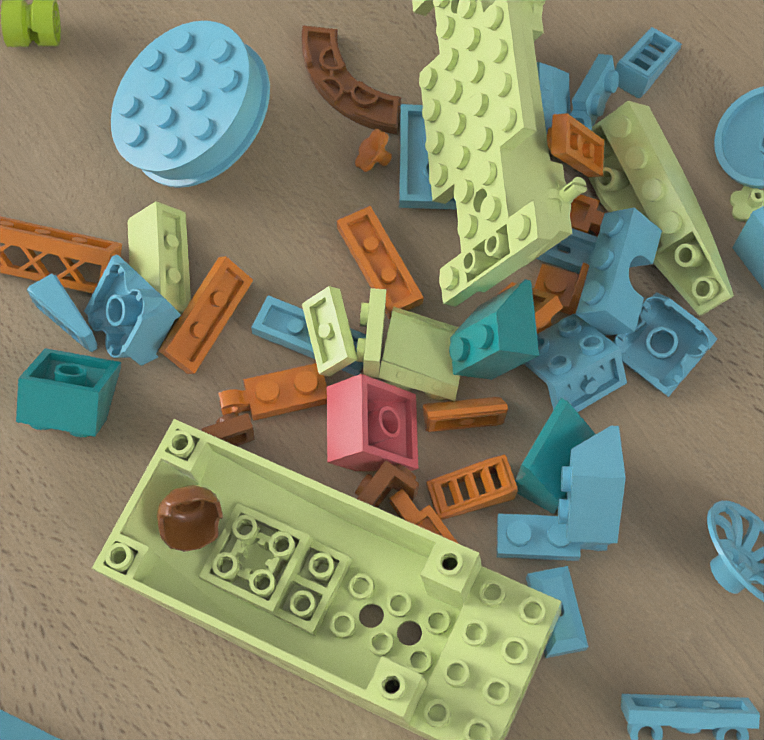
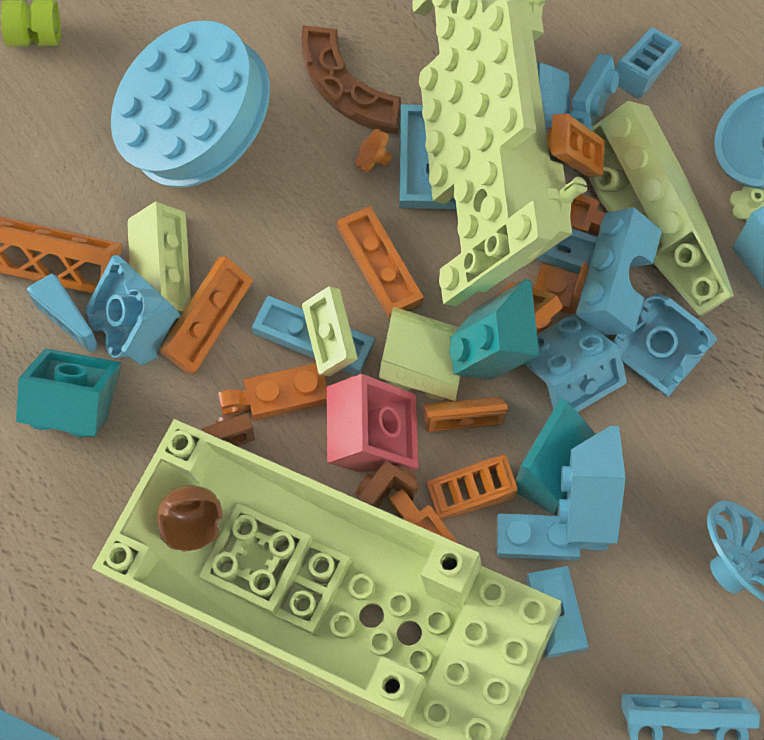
(373, 317): yellowish green plate -> none

